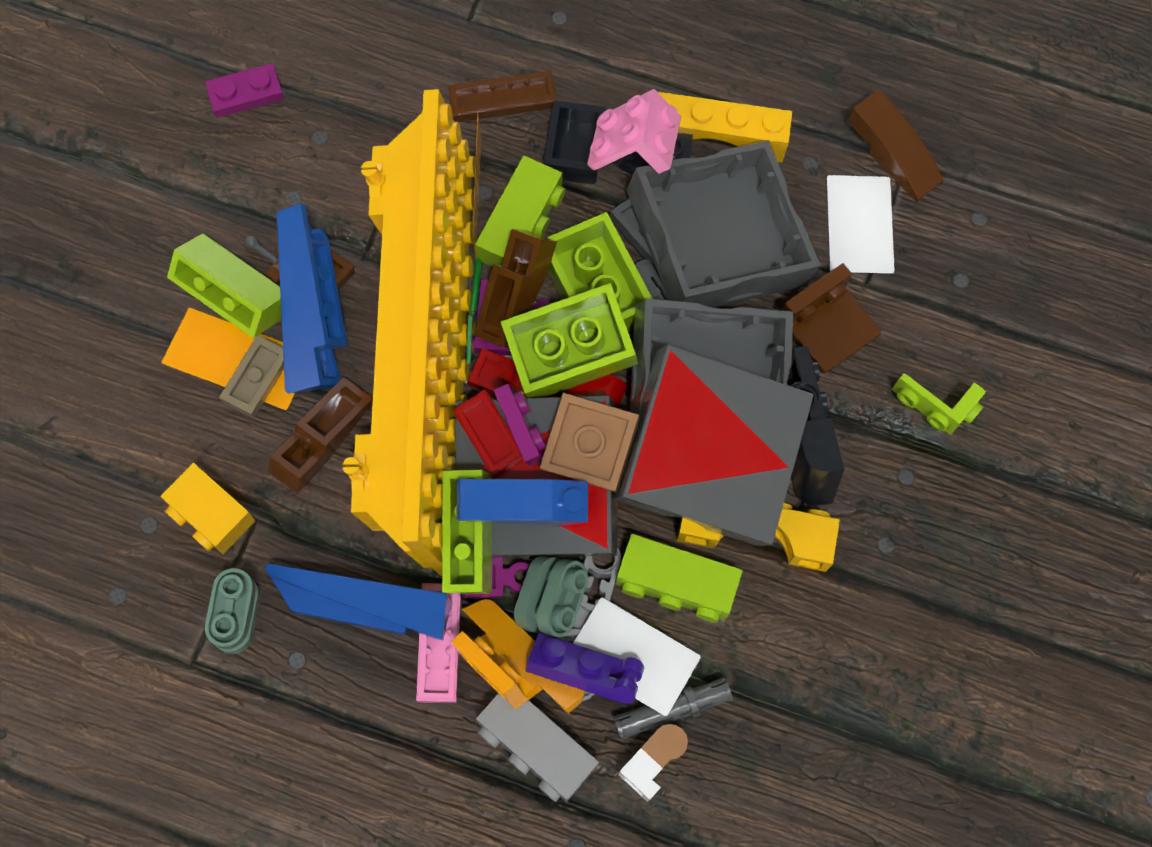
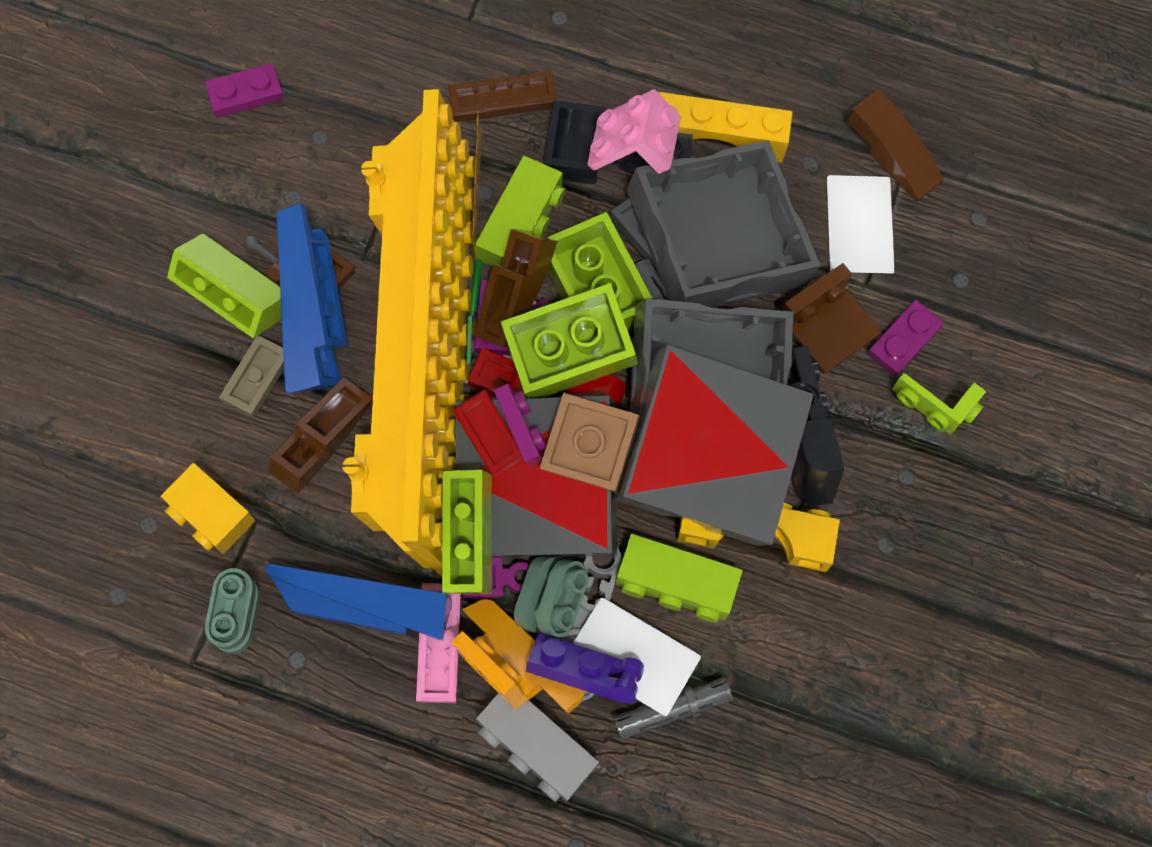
(213, 351): light orange sticker -> none
(522, 501): blue slope -> none
(661, 748): leg -> none
(905, 338): none -> magenta plate

